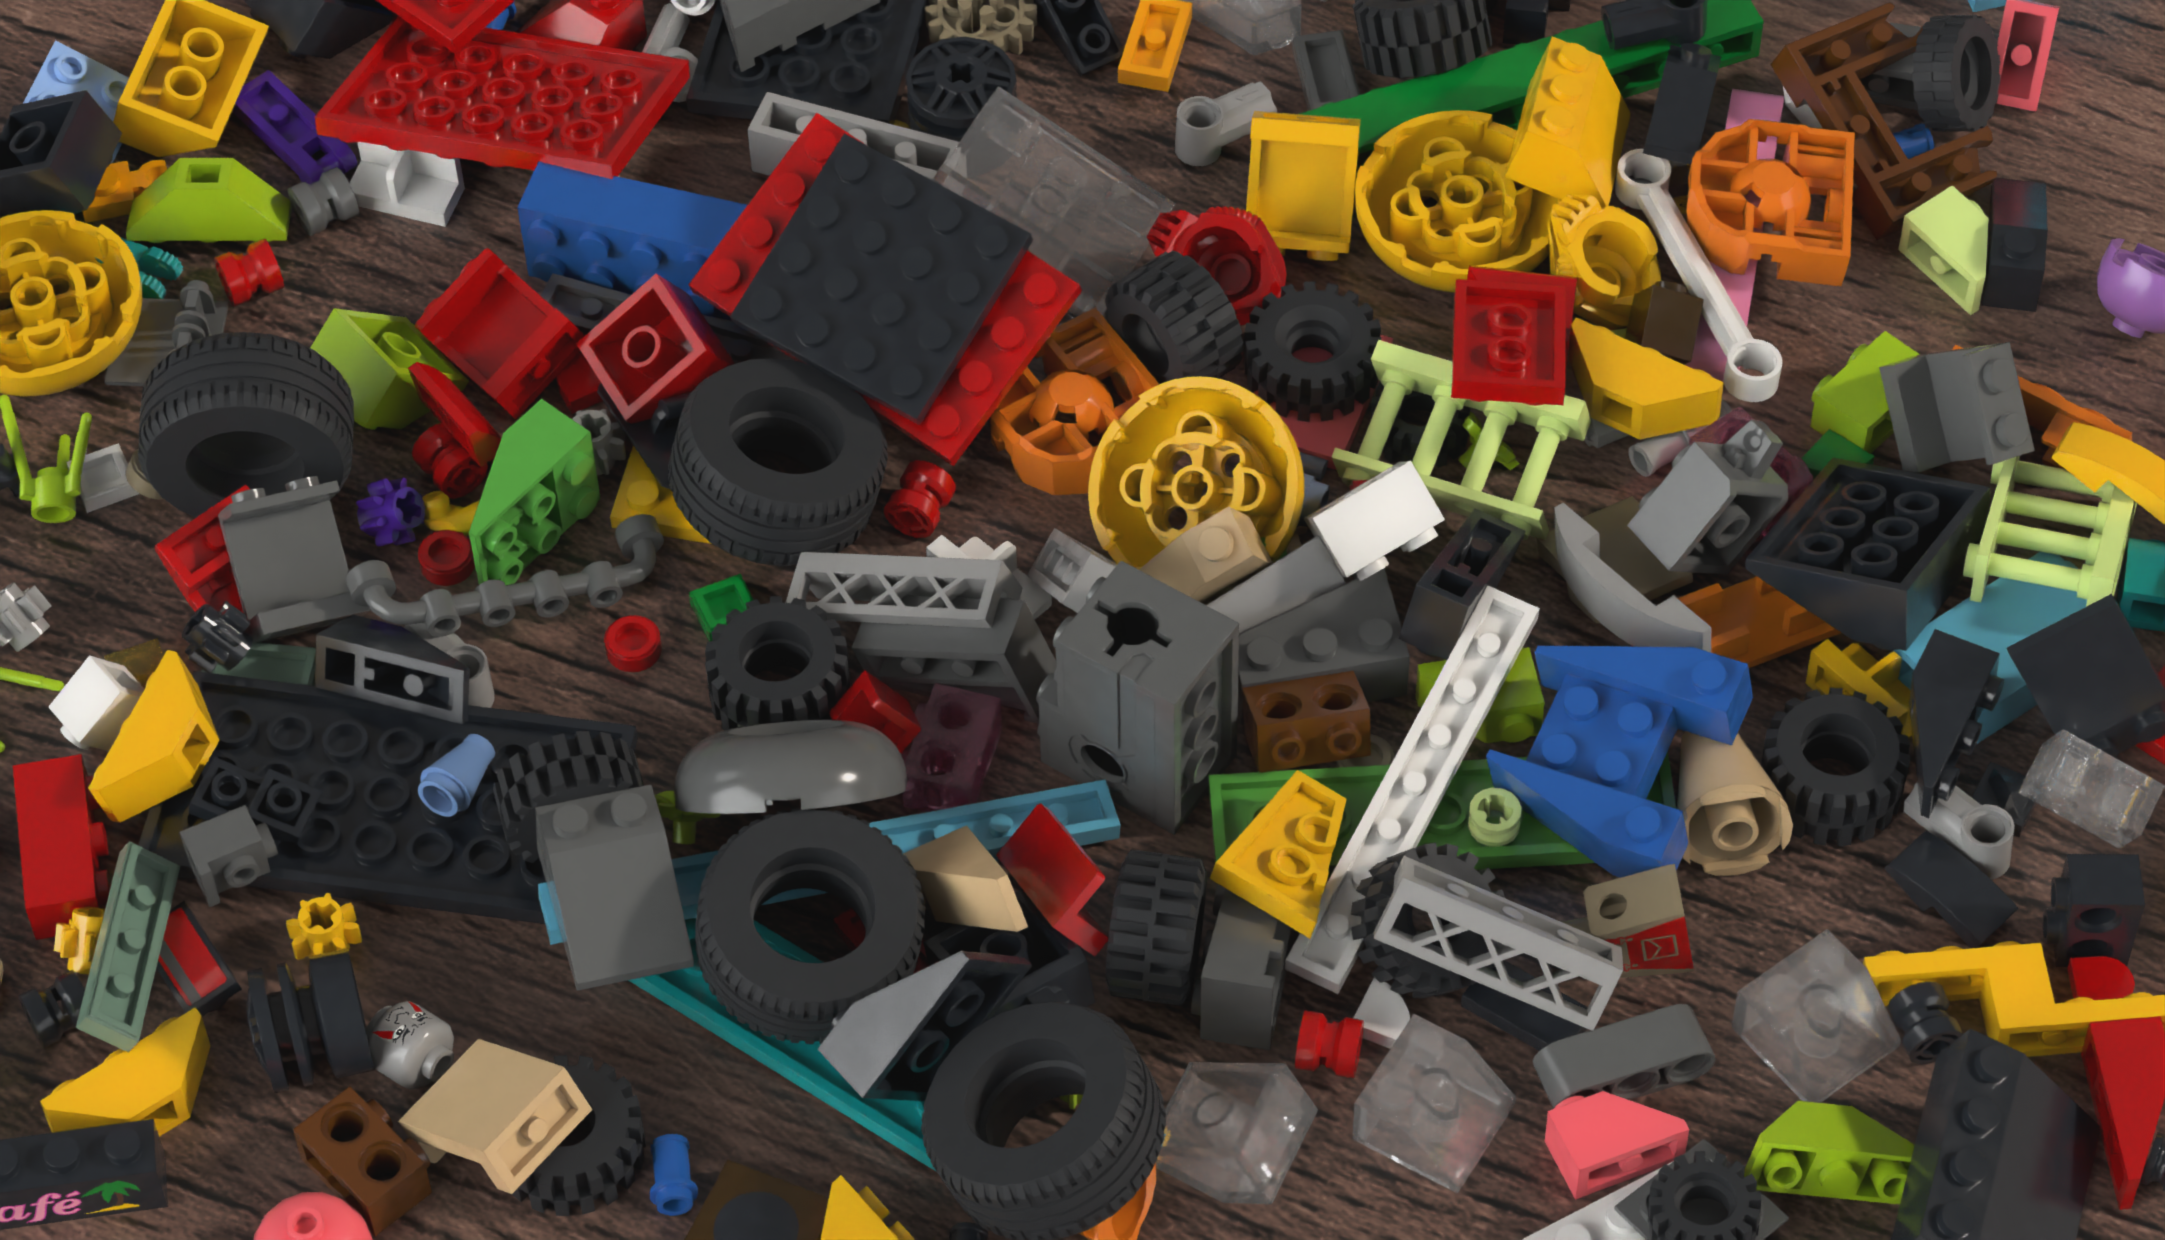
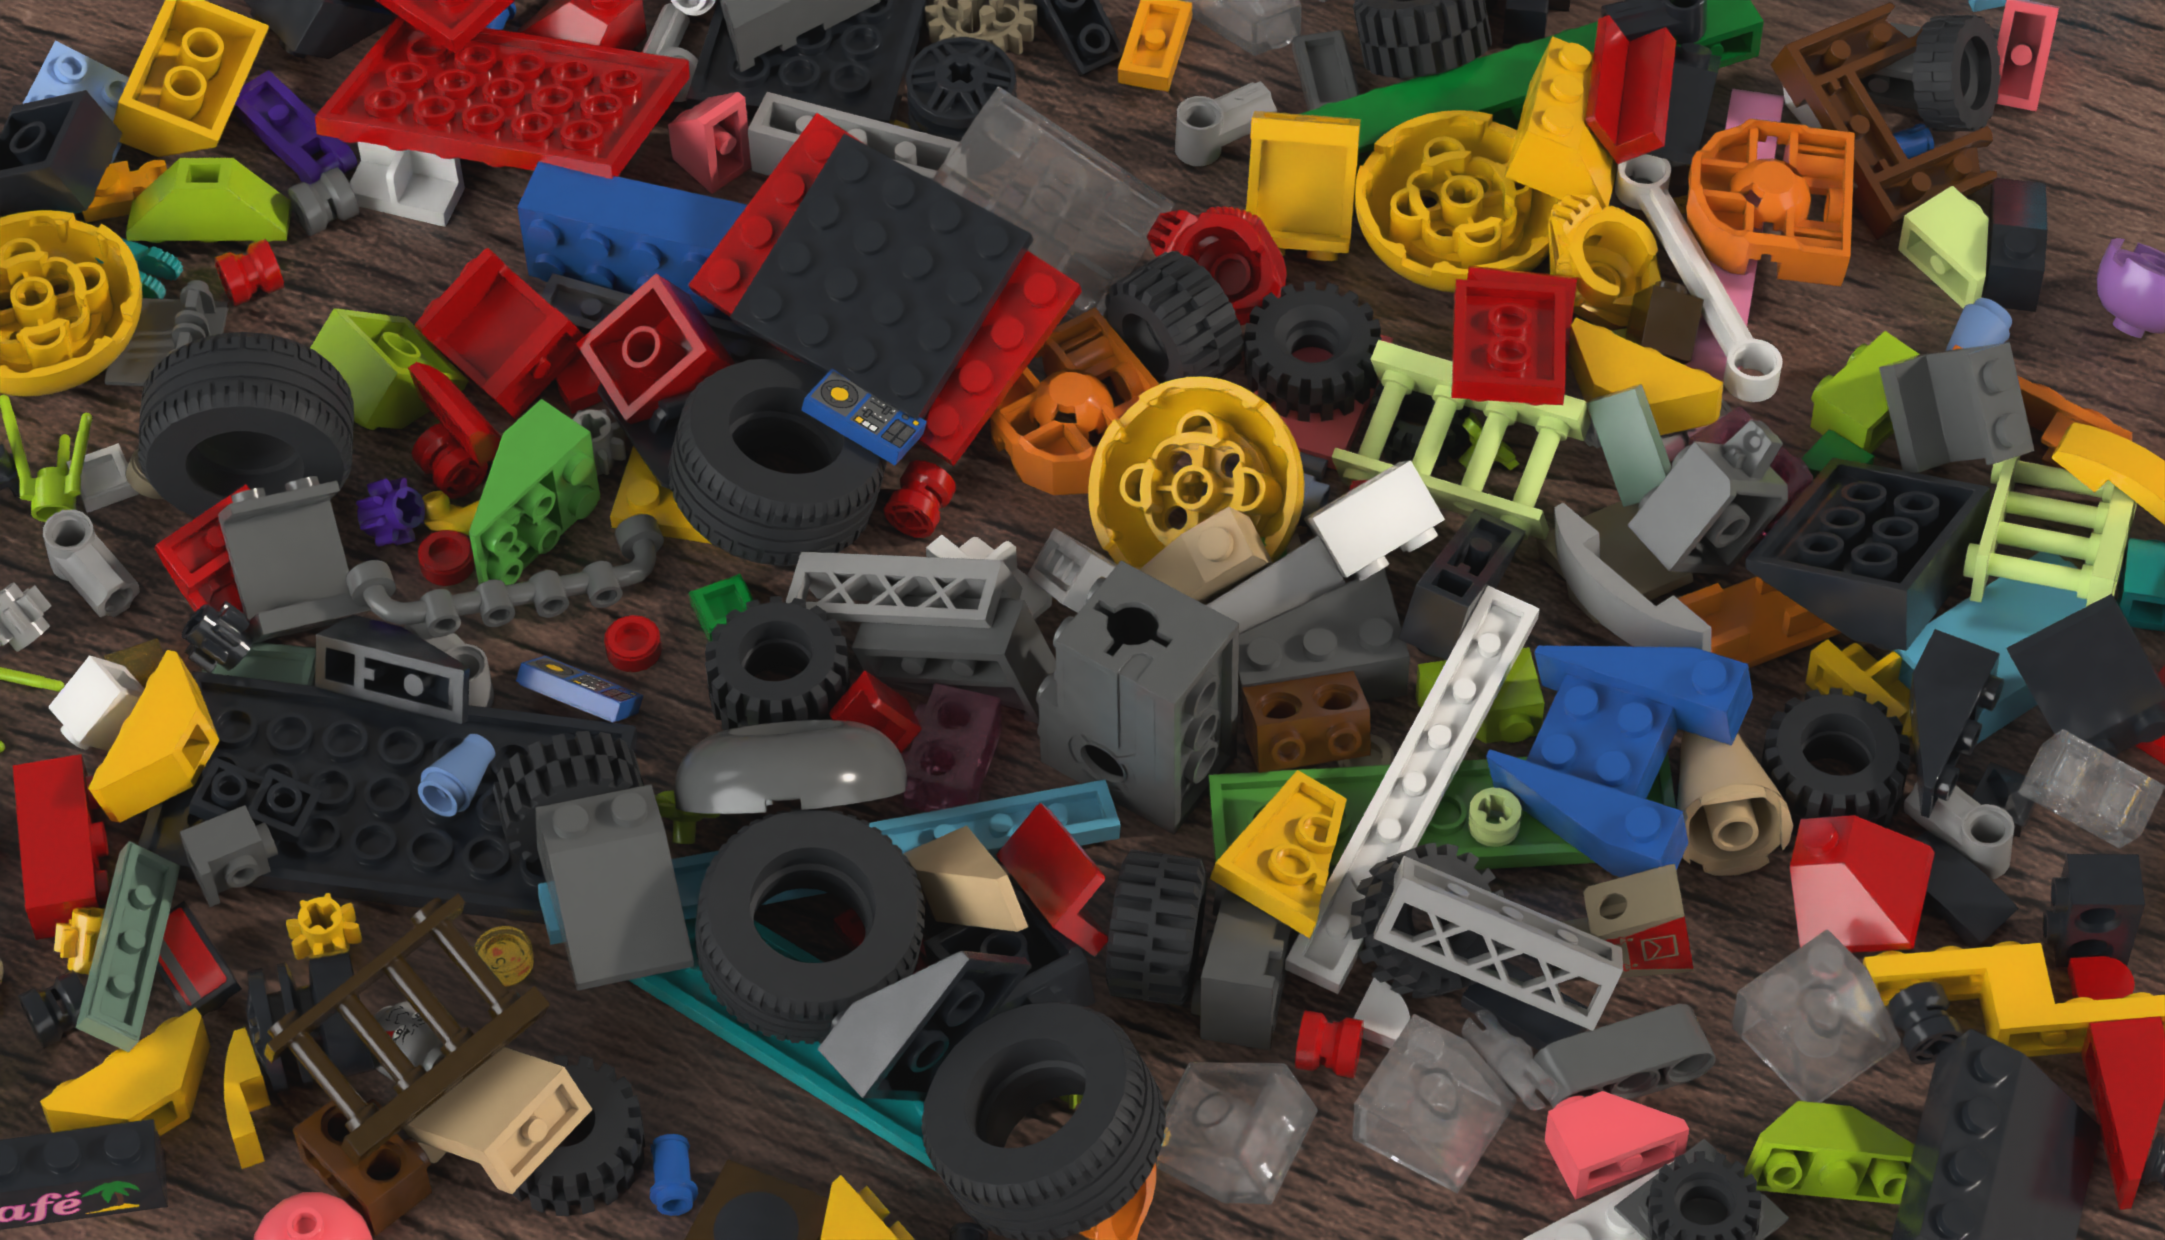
(88, 563): none -> light grey piece
(244, 1093): none -> yellow slope
(414, 1085): none -> dark brown fence
(506, 953): none -> clear yellow tile
(579, 689): none -> tile
(712, 140): none -> coral slope
(863, 417): none -> tile
(1510, 1059): none -> clear pin
(1630, 90): none -> red panel
(1630, 442): none -> sand green tile
(1858, 883): none -> red slope
(1981, 325): none -> medium blue cone

